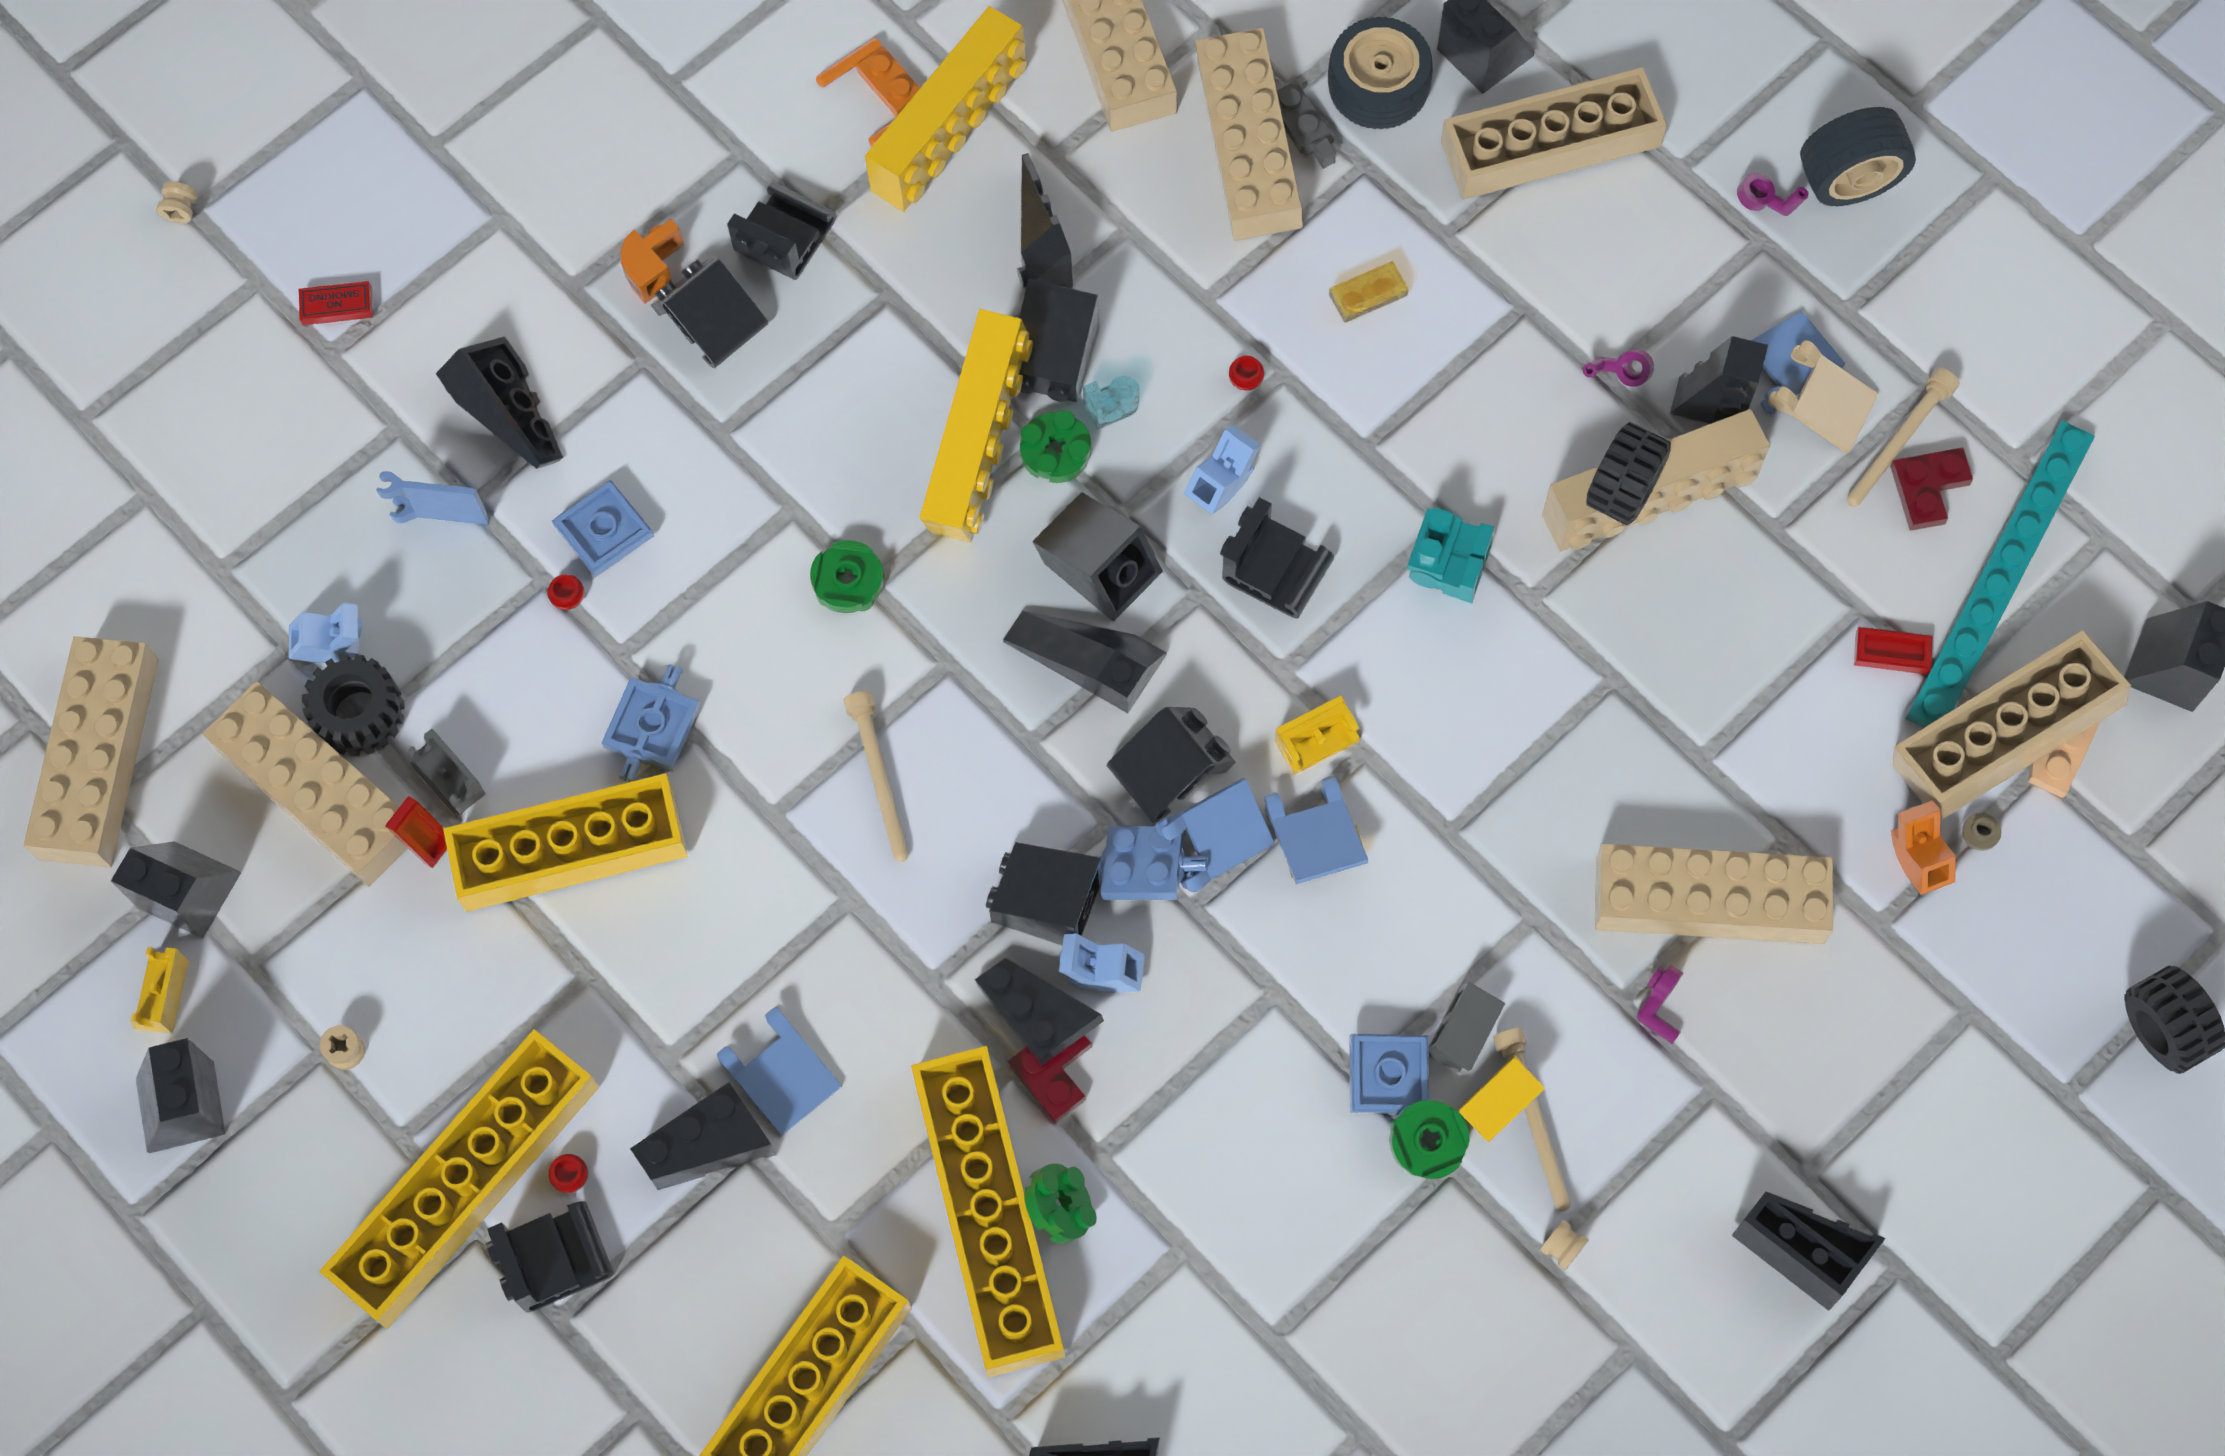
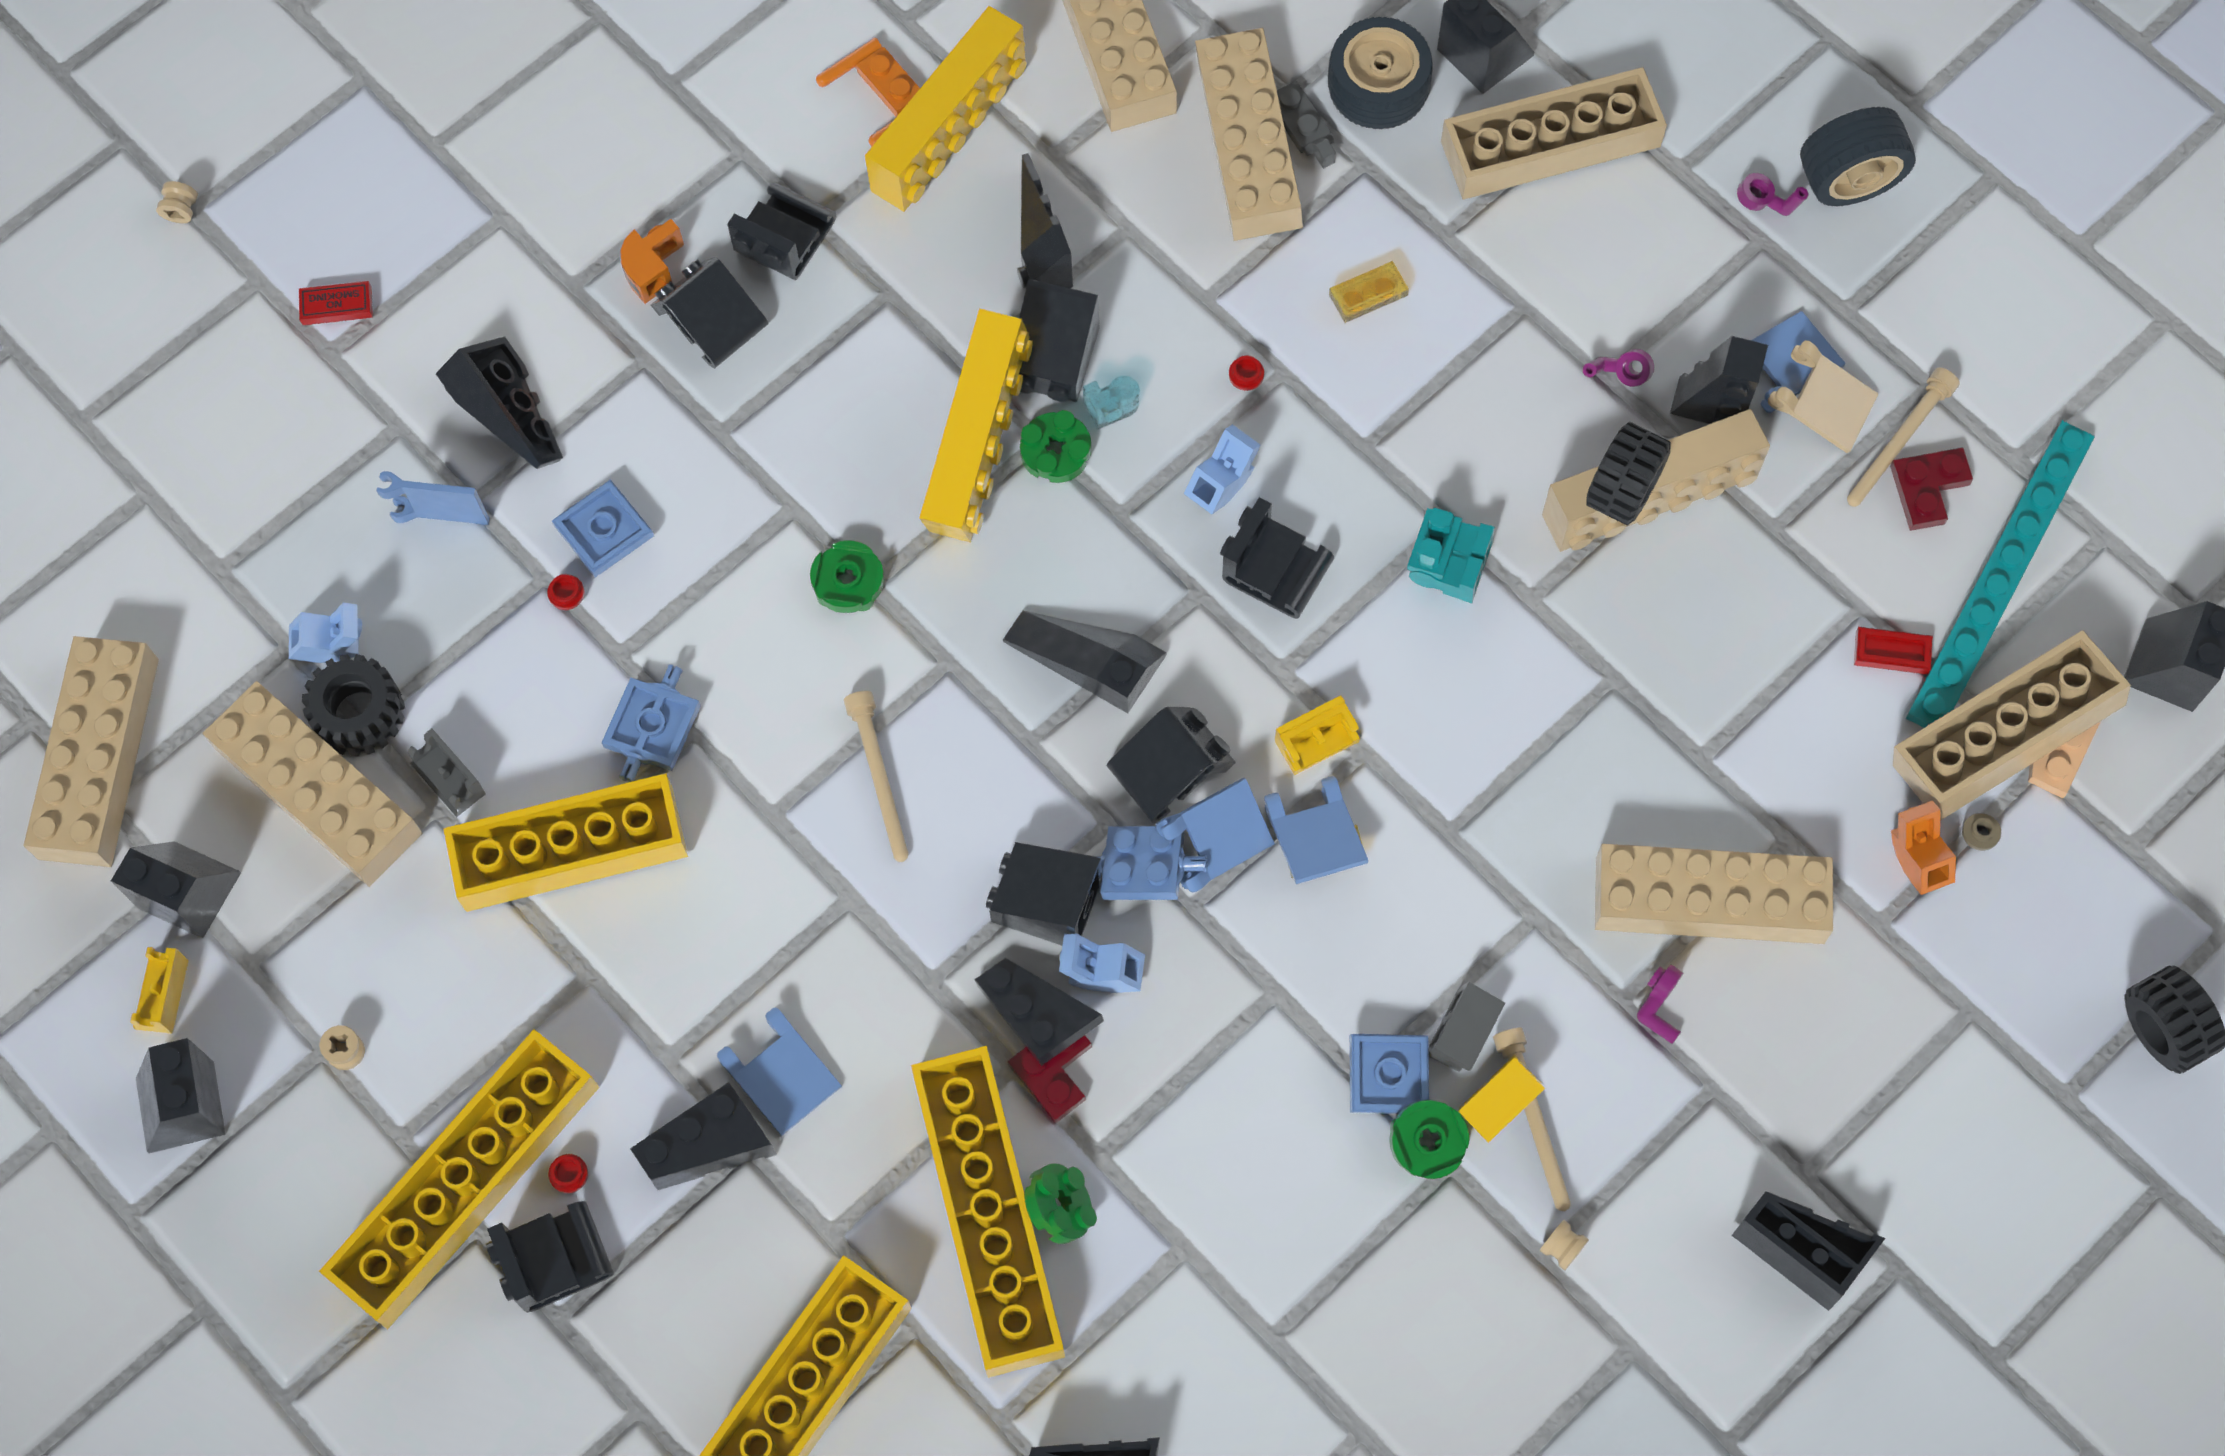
(418, 831): red tile -> none
(1099, 554): black slope -> none

